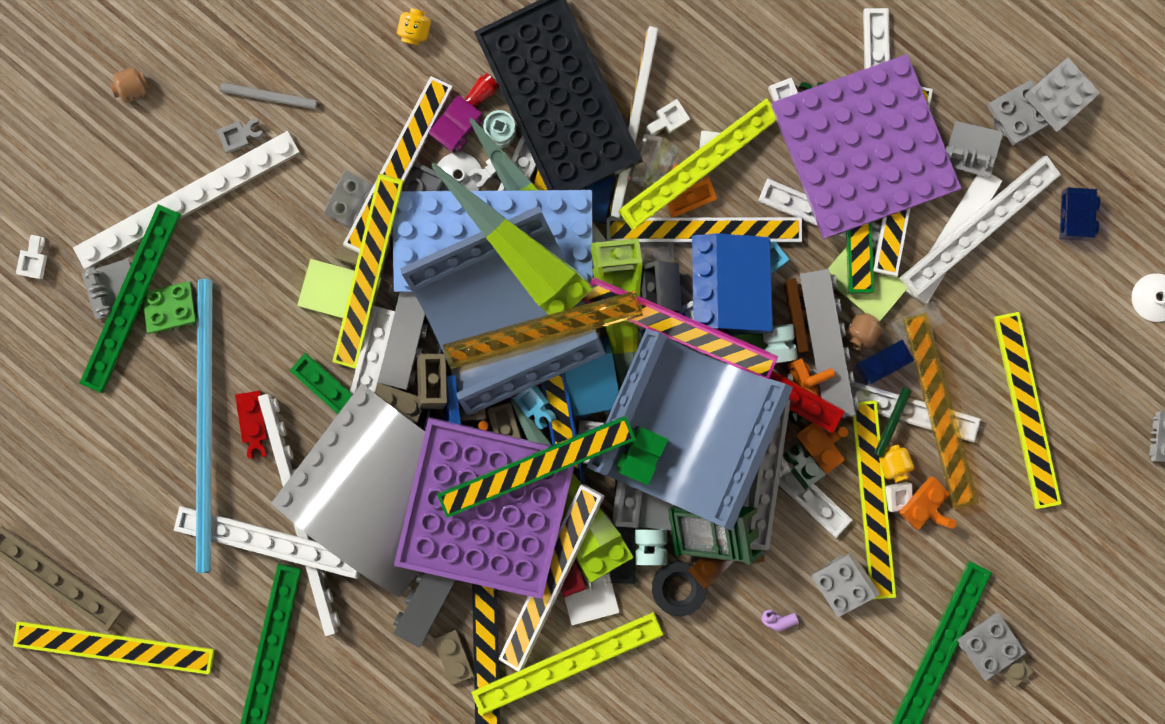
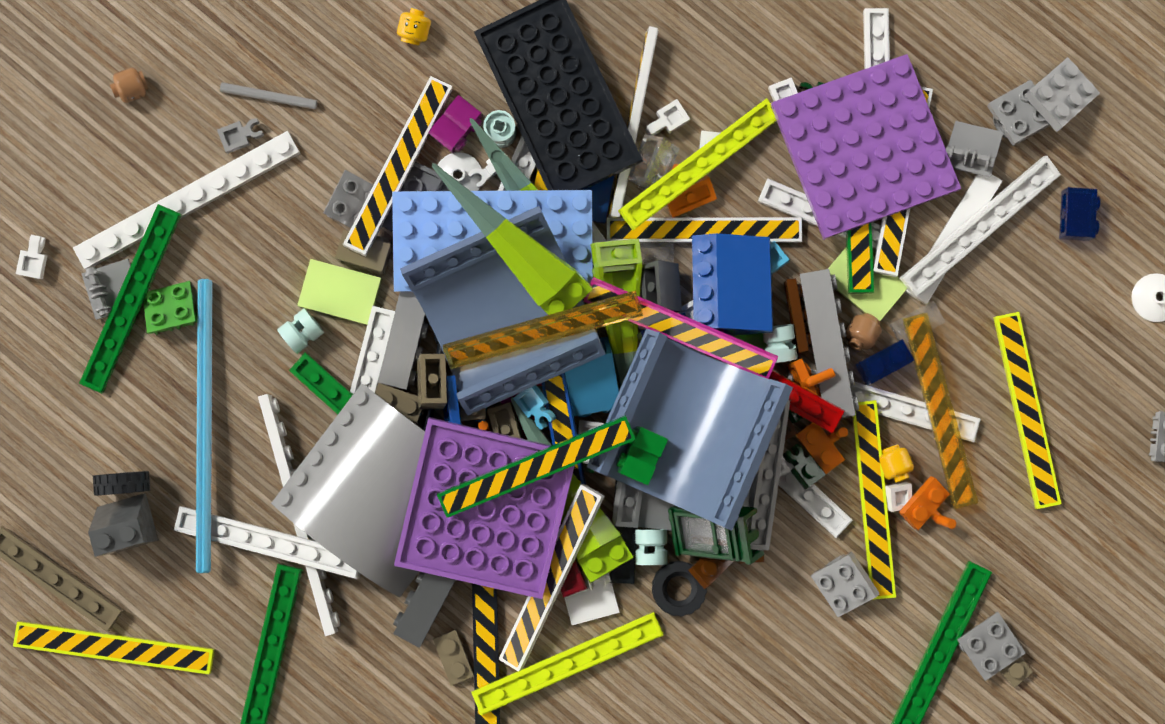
(121, 483): none -> black tyre
(122, 526): none -> dark grey slope
(251, 422): red plate -> none
(294, 337): none -> light aqua wheel
(368, 270): tile -> none
(482, 90): red cone -> none
(778, 622): lavender arm -> none
(892, 422): dark green bar -> none

